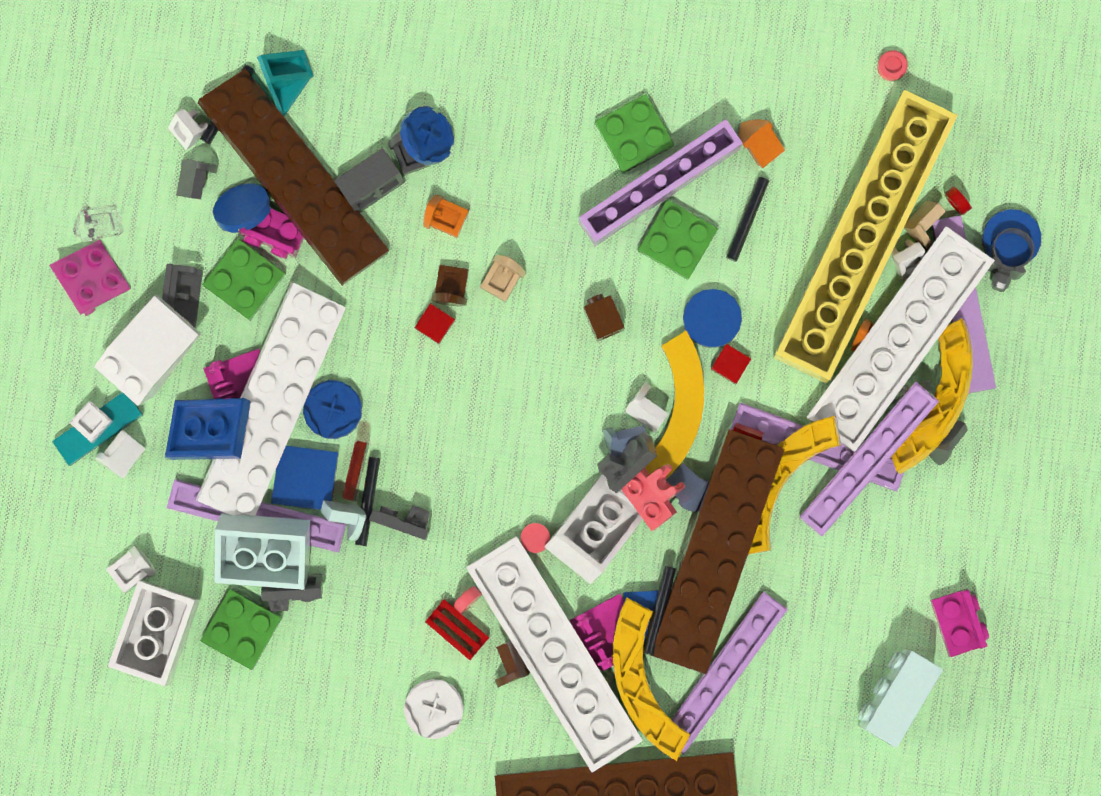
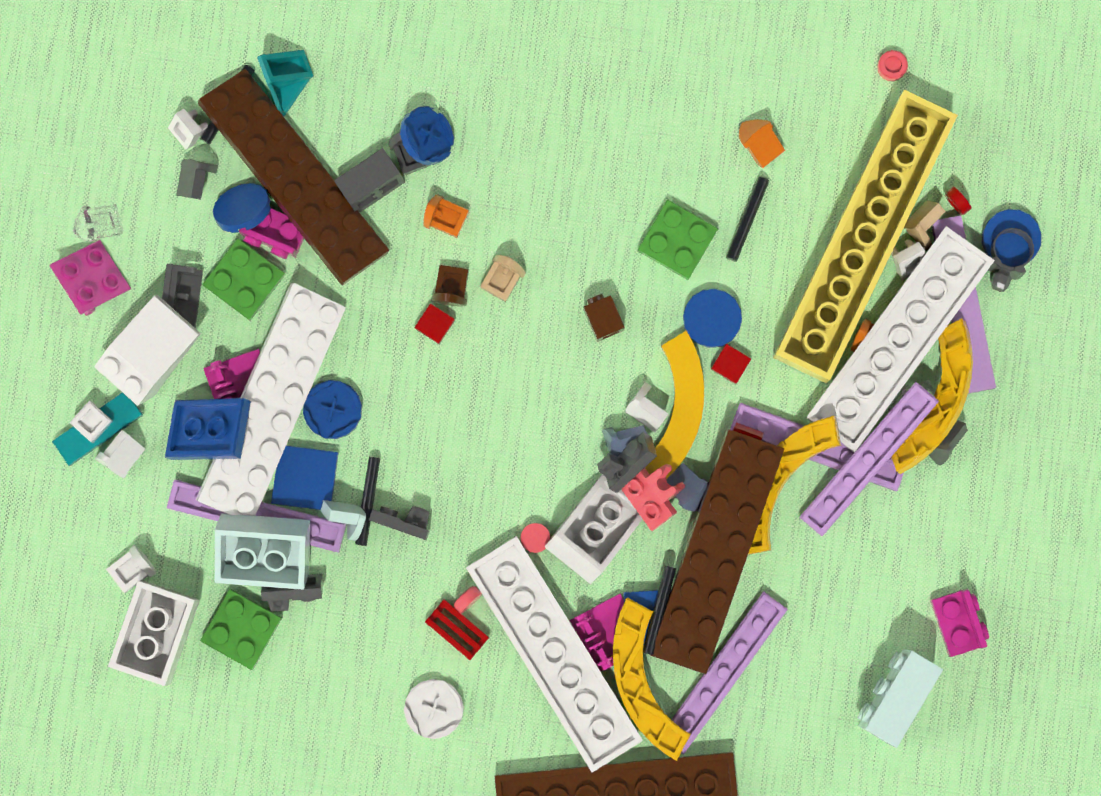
(355, 471): clear red tile -> none
(512, 663): reddish brown tile -> none
(634, 133): bright green plate -> none
(660, 182): lavender brick -> none

